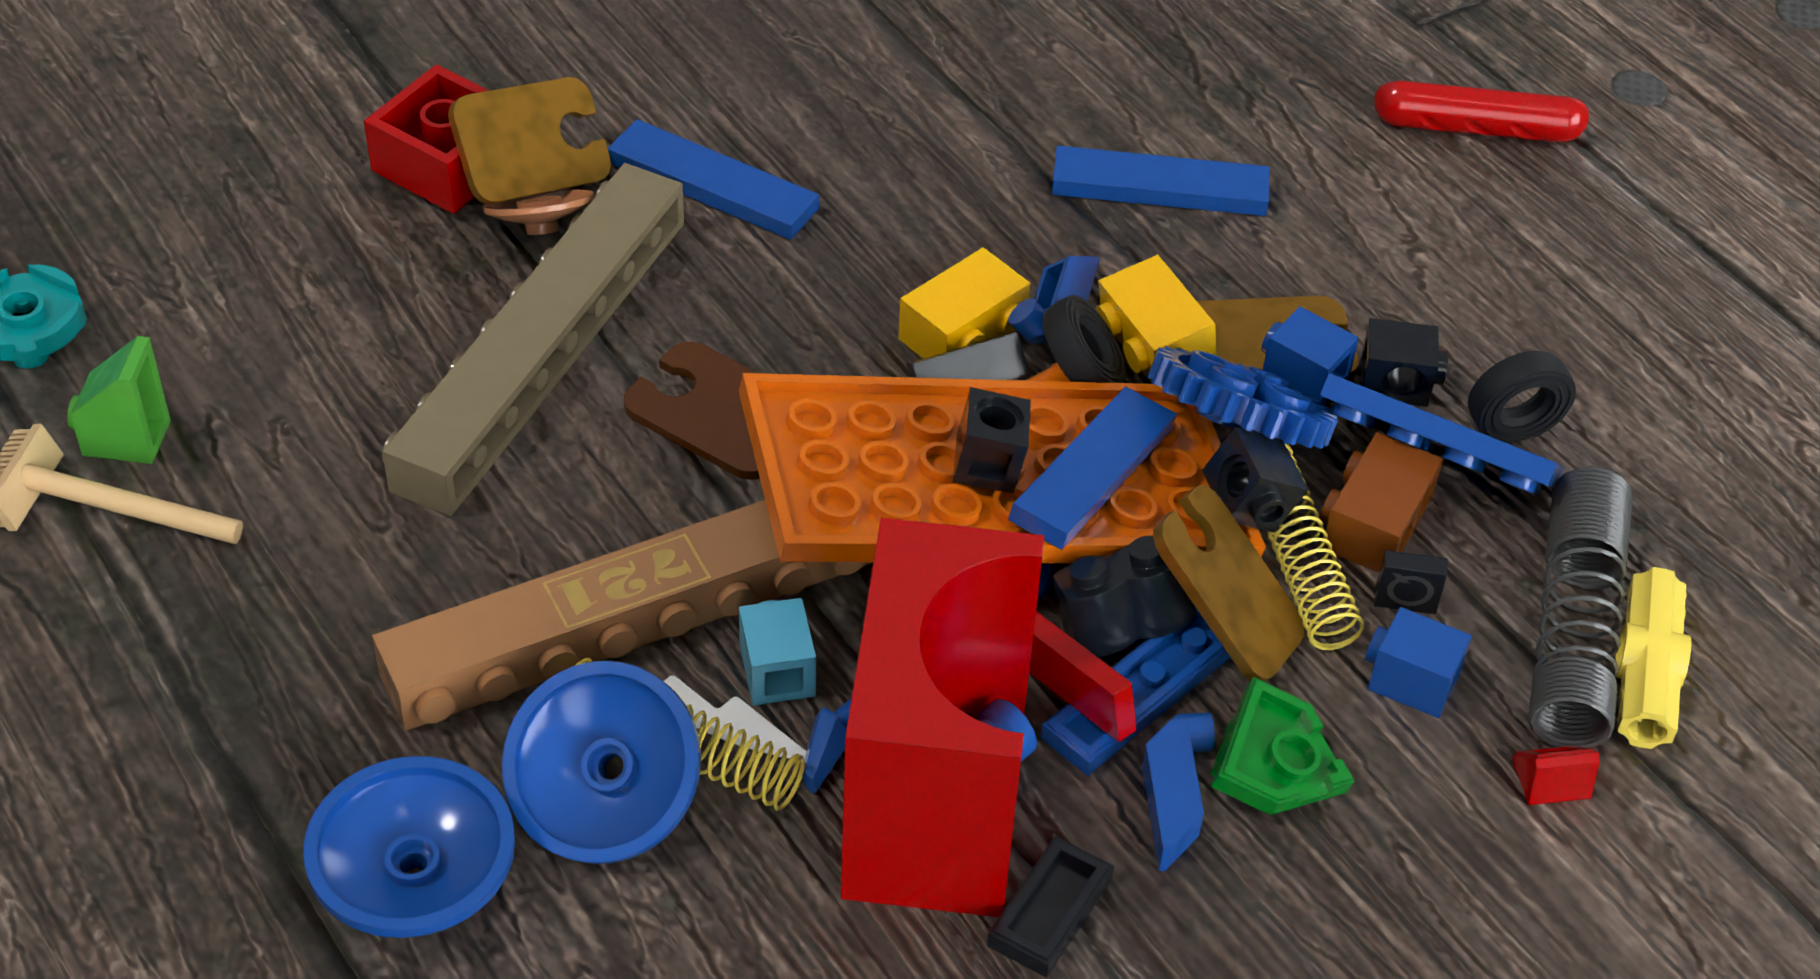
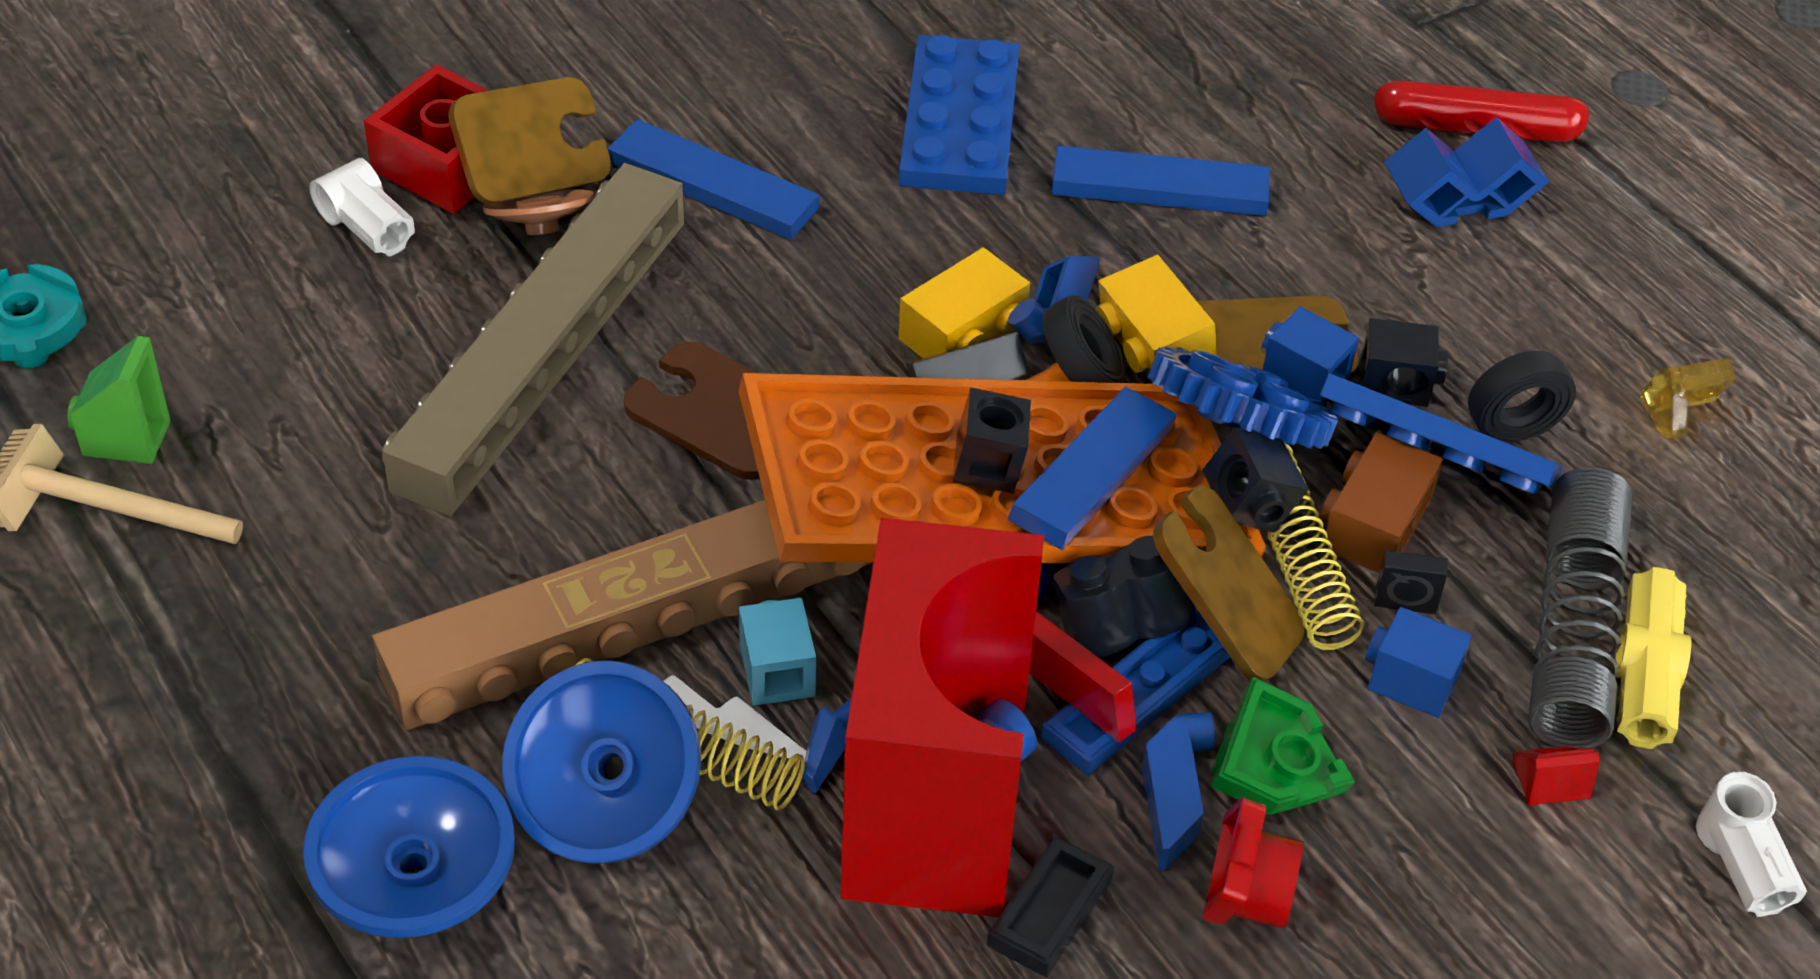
(358, 200): none -> white piece
(960, 115): none -> blue plate
(1252, 870): none -> red piece
(1484, 175): none -> blue brick
(1684, 386): none -> clear yellow tile
(1741, 830): none -> white piece

